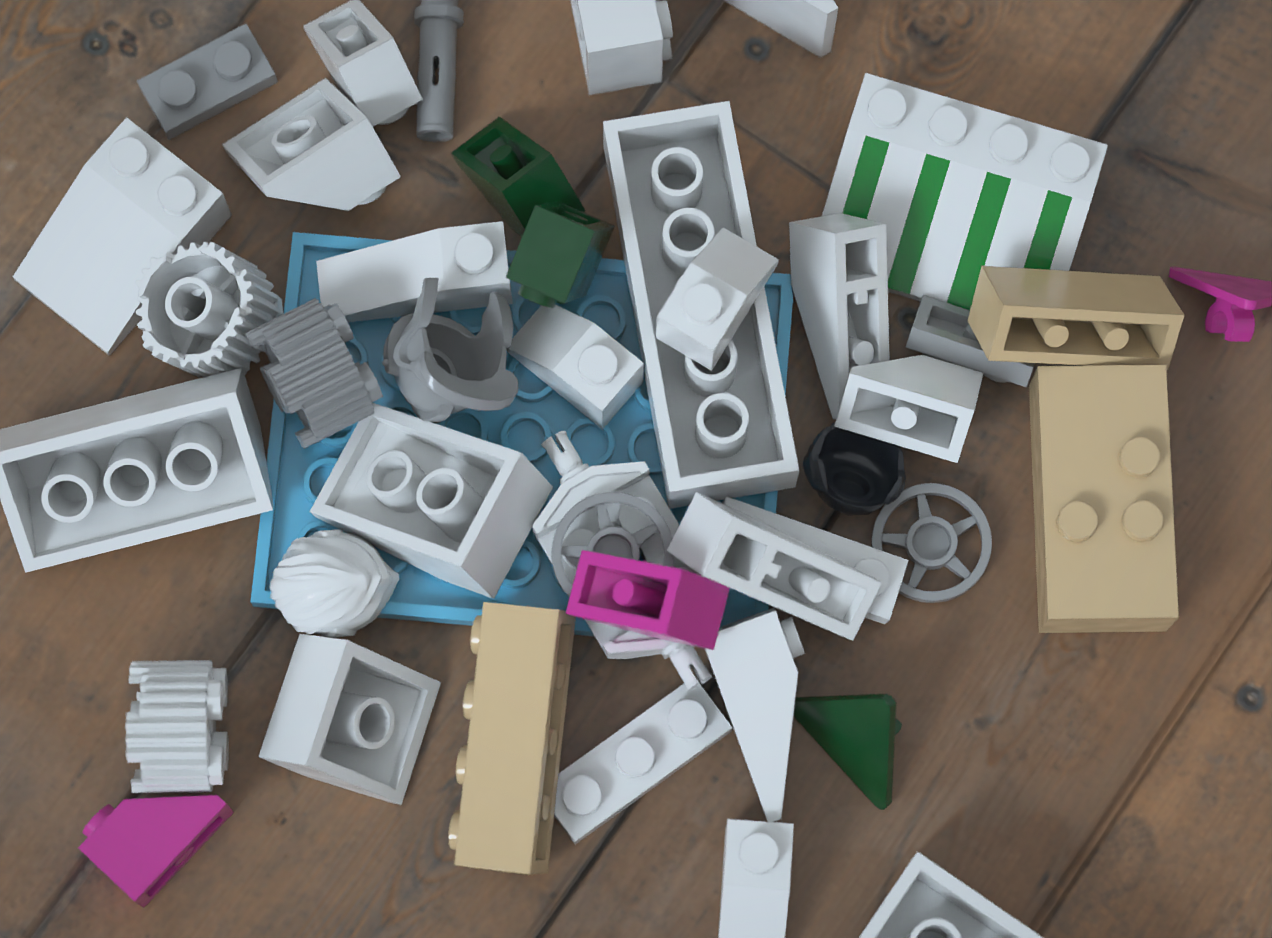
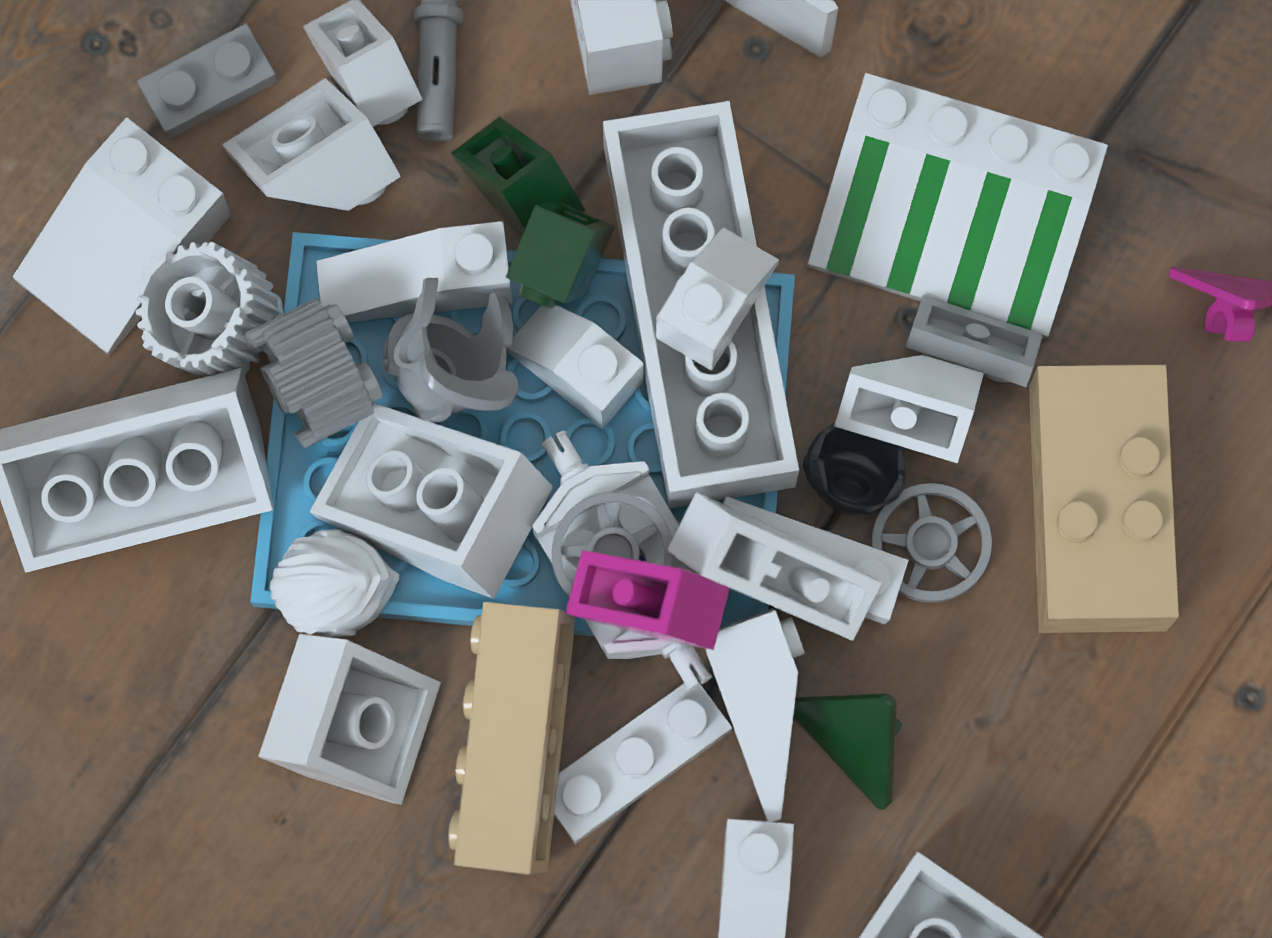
(151, 839): dark pink slope -> none
(175, 726): white brick -> none
(841, 295): white slope -> none
(1074, 317): tan brick -> none

